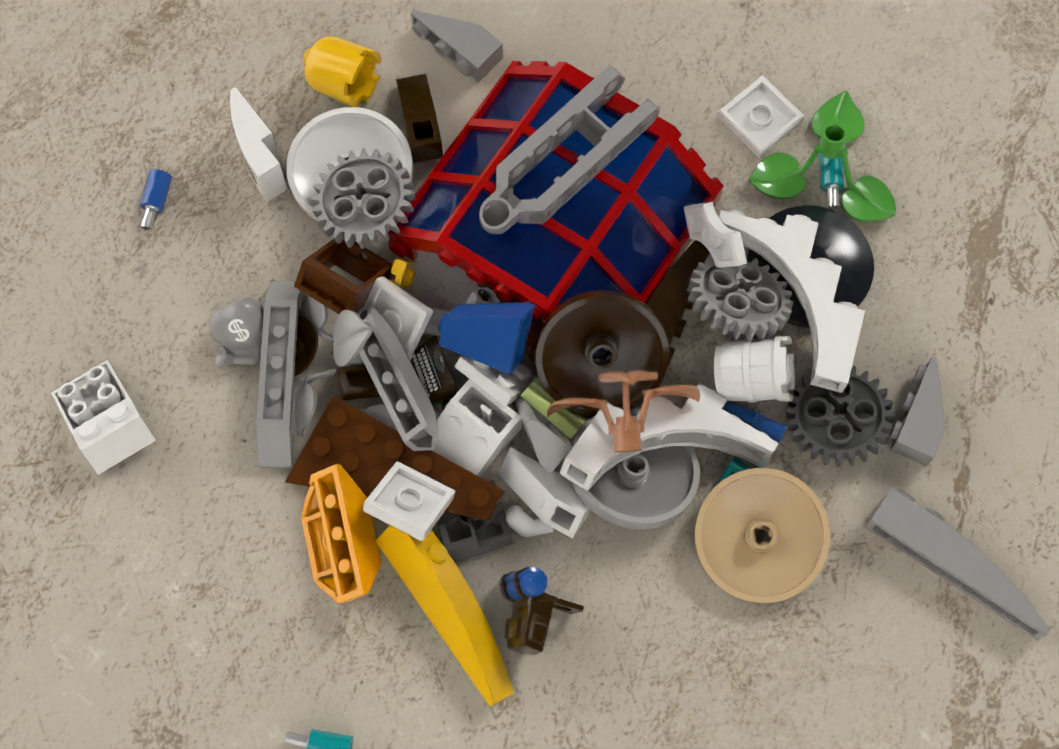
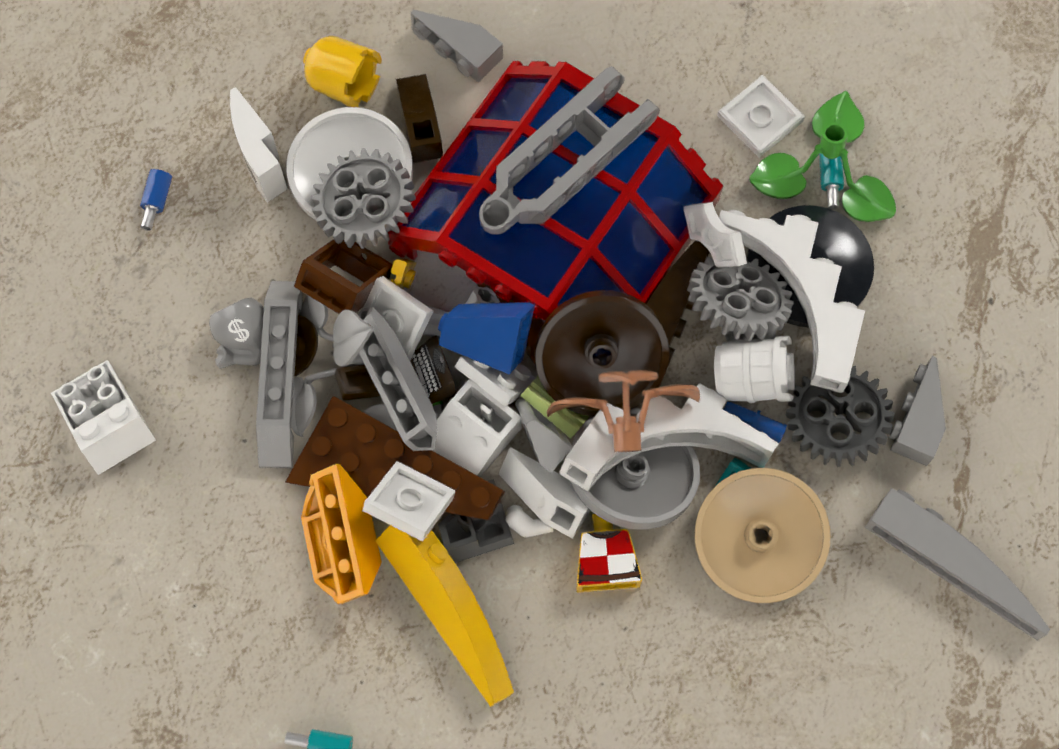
(531, 609): dark brown piece -> none
(607, 559): none -> torso

